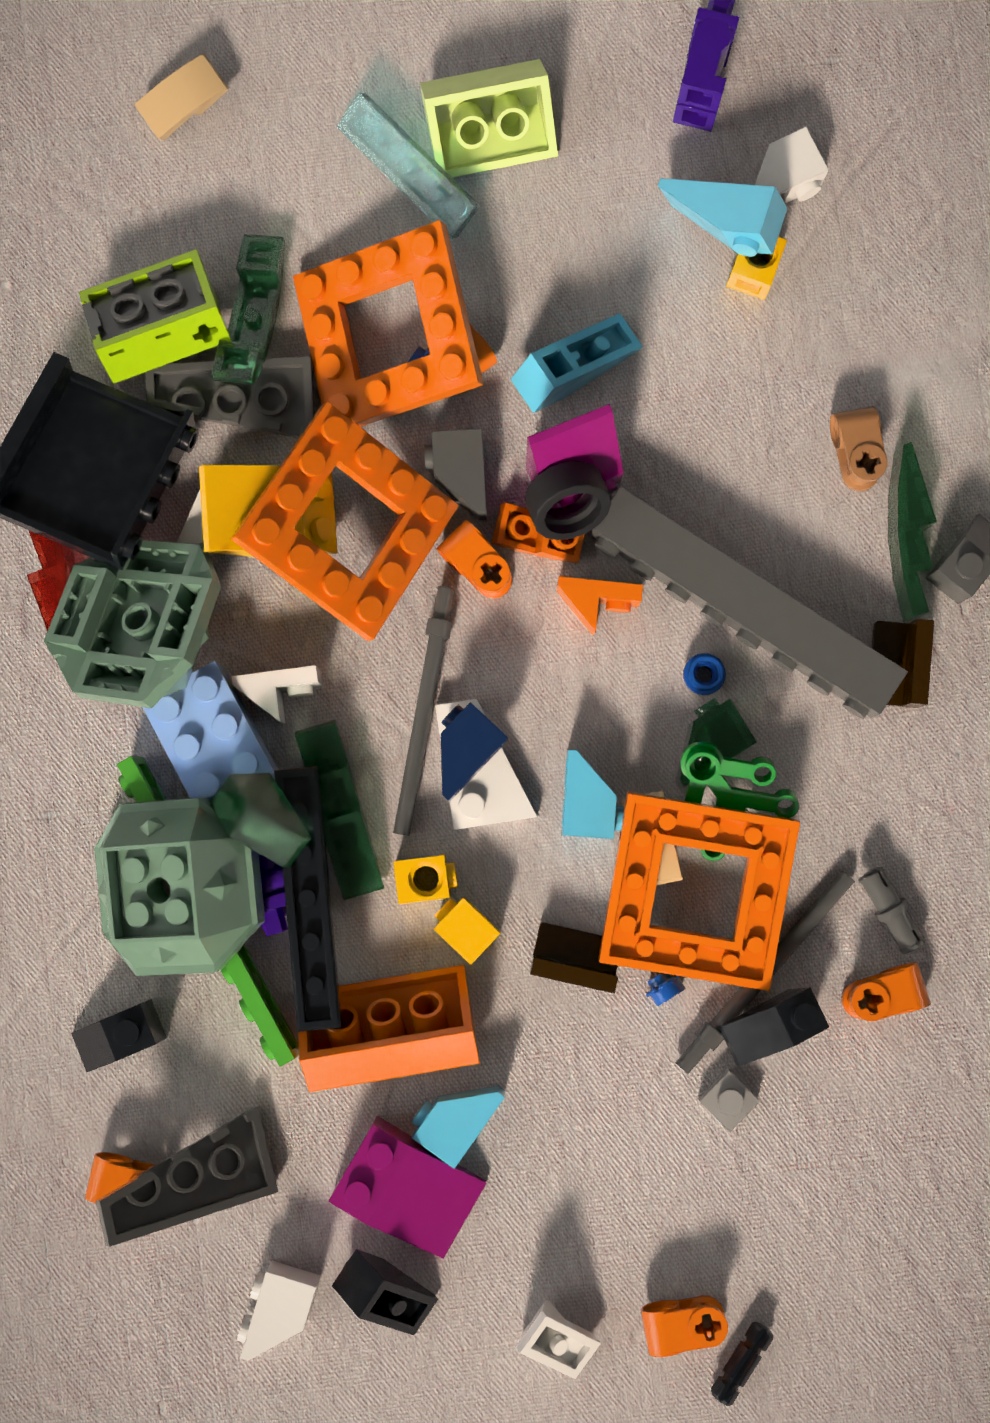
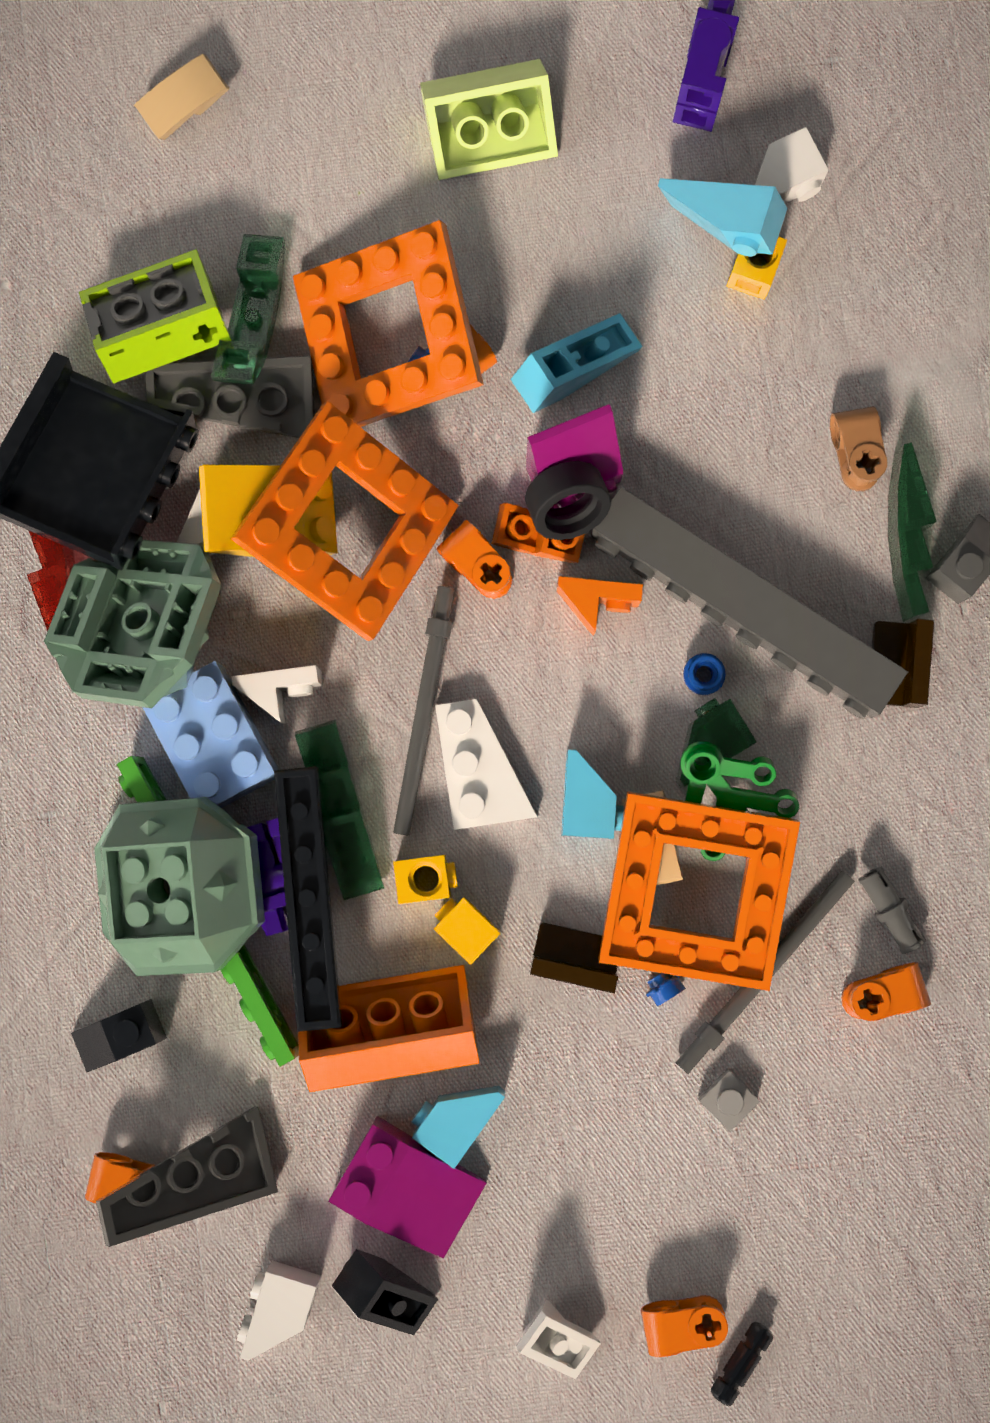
(260, 817): clear green slope -> none
(407, 165): clear light blue plate -> none
(459, 467): dark grey slope -> none
(466, 747): dark blue slope -> none
(774, 1025): black slope -> none

